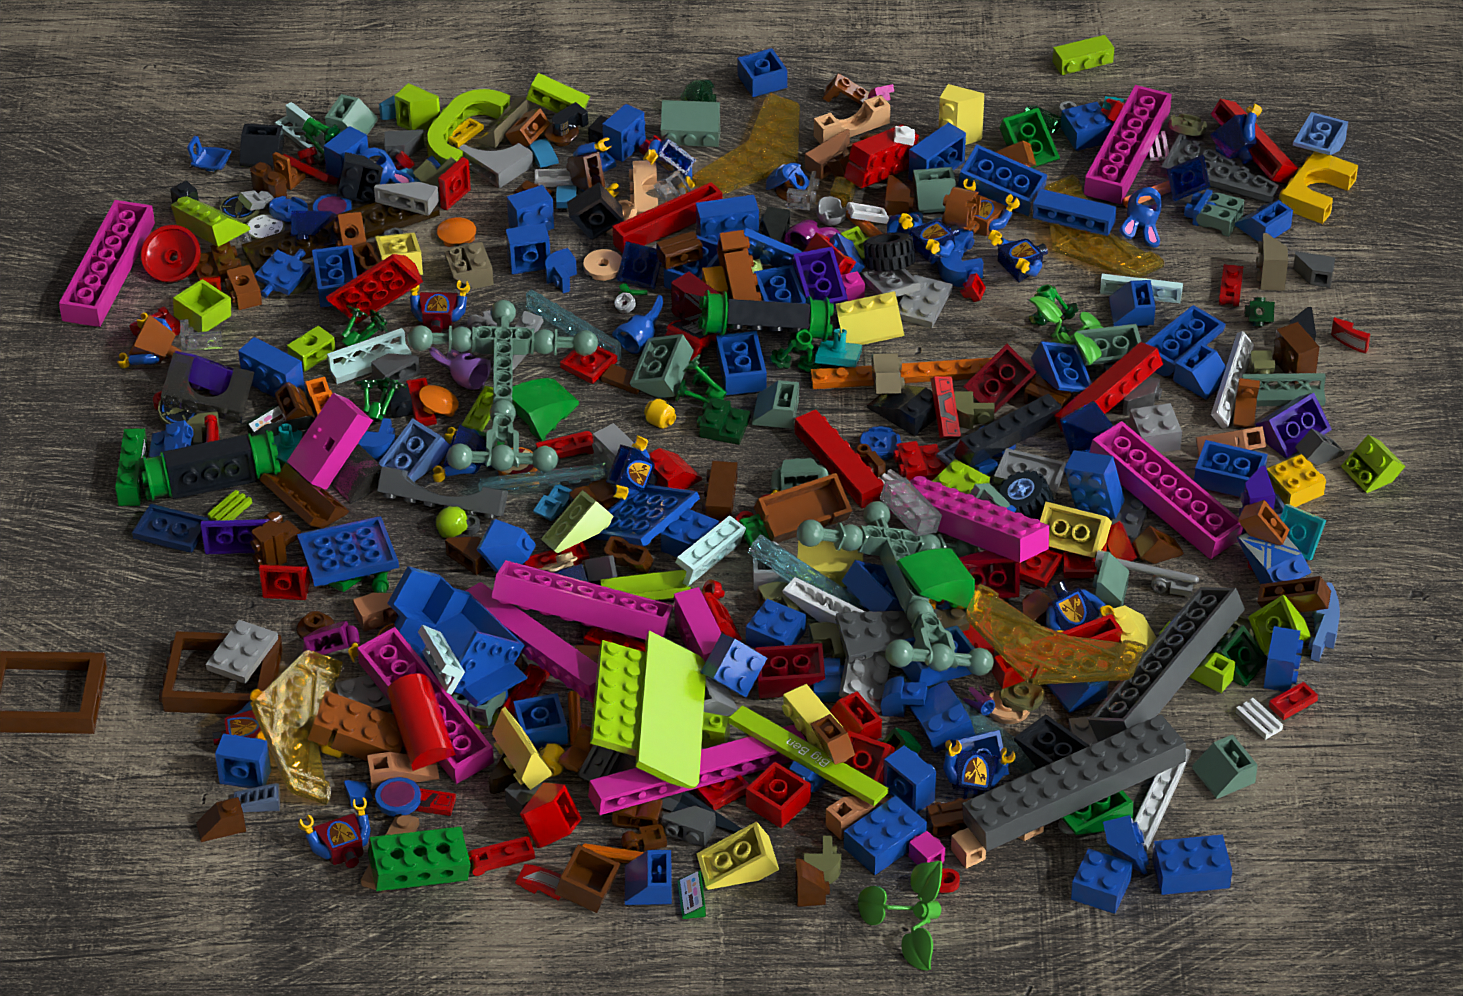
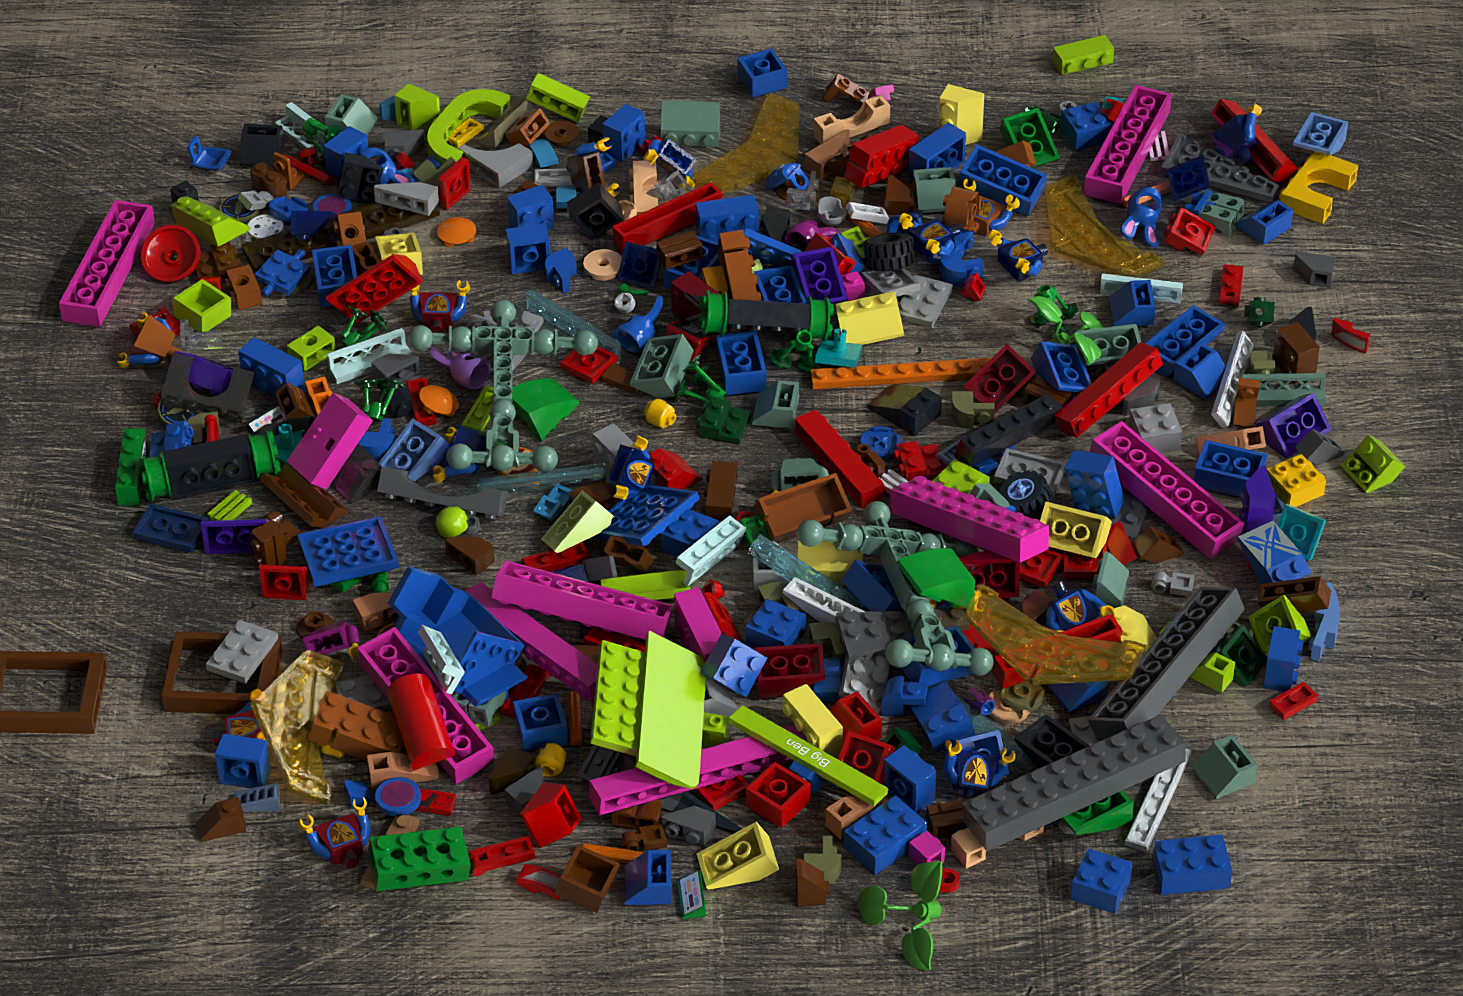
(470, 264): dark tan slope -> none
(505, 543): blue slope -> none
(519, 751): light yellow slope -> none
(563, 561): tan plate -> none
(569, 119): black leg -> none
(570, 444): red plate -> none
(578, 752): dark orange bracket -> none
(699, 90): clear green cylinder -> none
(833, 739): dark orange slope -> none
(887, 373): dark tan brick -> none
(904, 135): white plate -> none
(910, 507): clear brick -> none
(945, 407): red tile -> none
(1074, 212): blue brick -> none
(1083, 426): clear blue slope -> none
(1127, 842): blue slope -> none
(1153, 570): light grey piece -> none
(1187, 124): olive tile -> none
(1188, 231): none -> red plate
(1262, 717): white tile -> none
(1263, 523): dark orange slope -> none
(1272, 263): dark tan slope -> none

